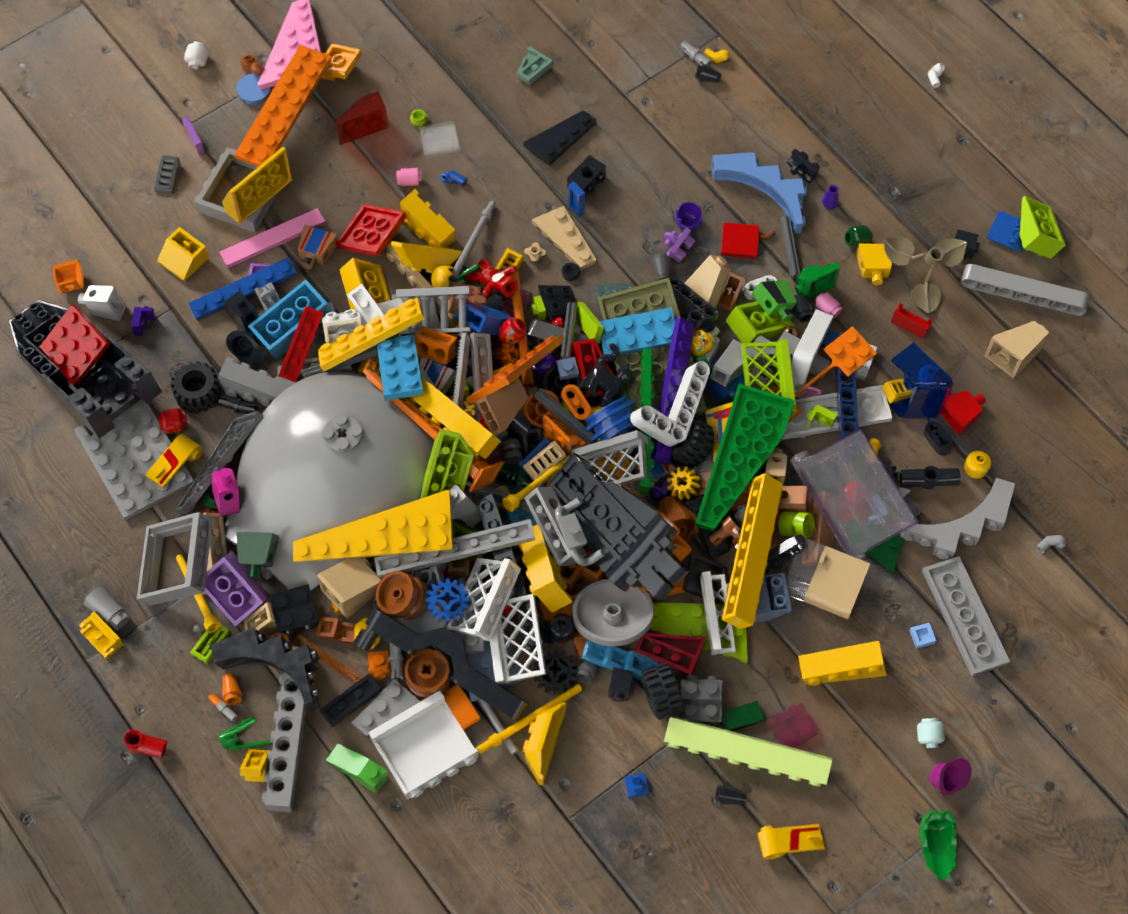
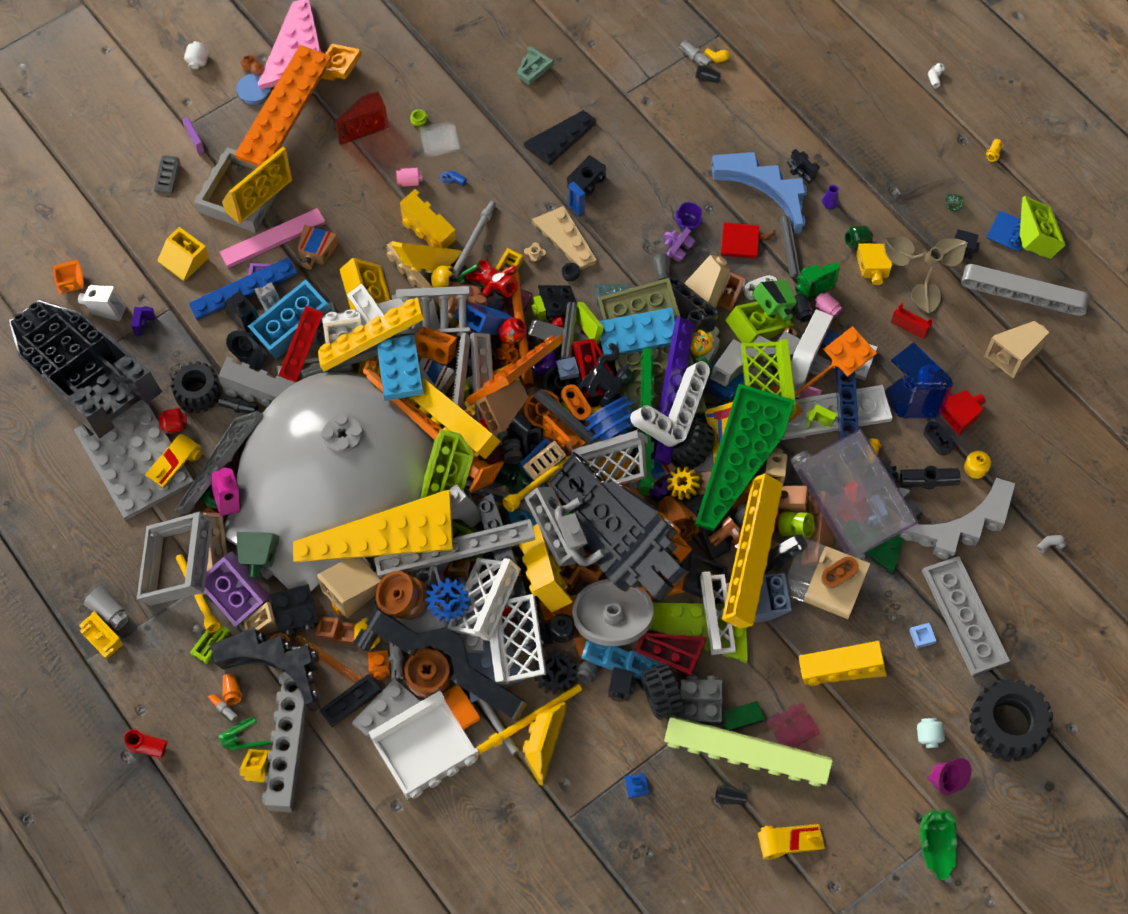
(74, 345): plate -> none
(358, 768): bright green slope -> none
(371, 230): red plate -> none
(839, 573): none -> dark orange plate
(890, 392): yellow slope -> none
(954, 198): none -> clear green tile
(993, 153): none -> yellow pin
(1022, 698): none -> black tyre

